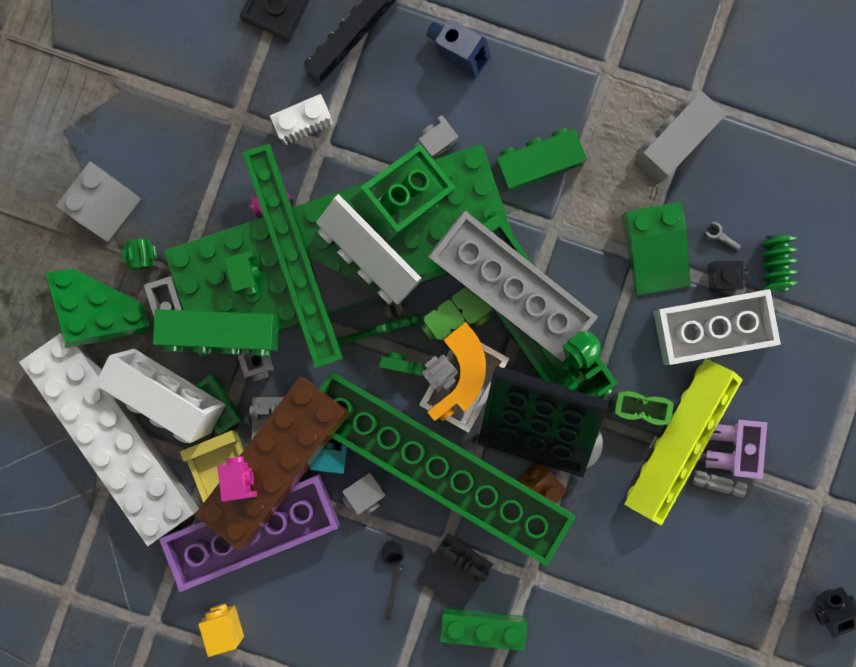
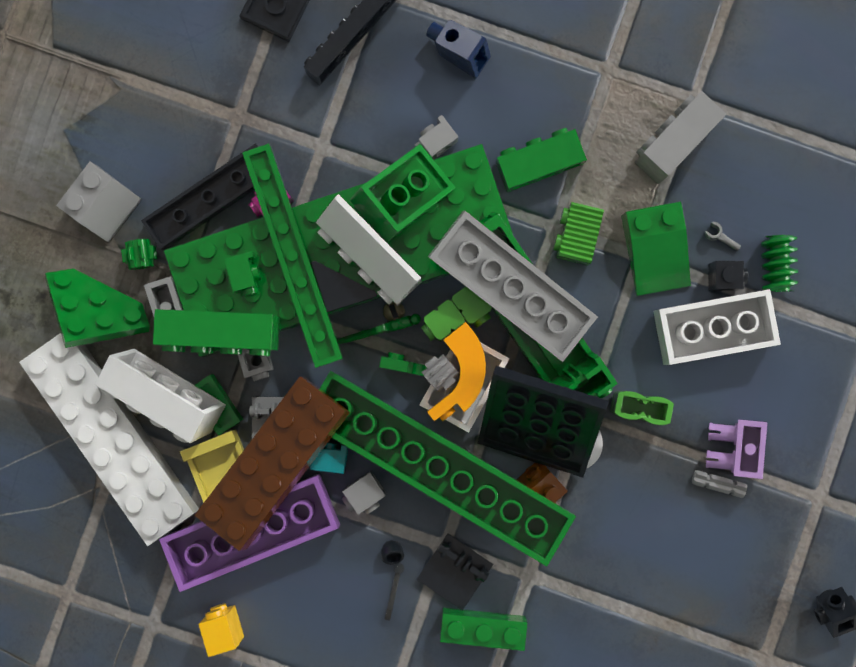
(200, 202): none -> black piece
(235, 479): dark pink brick -> none
(301, 119): white brick -> none
(579, 233): none -> bright green brick
(582, 350): green piece -> none
(683, 441): neon yellow brick -> none

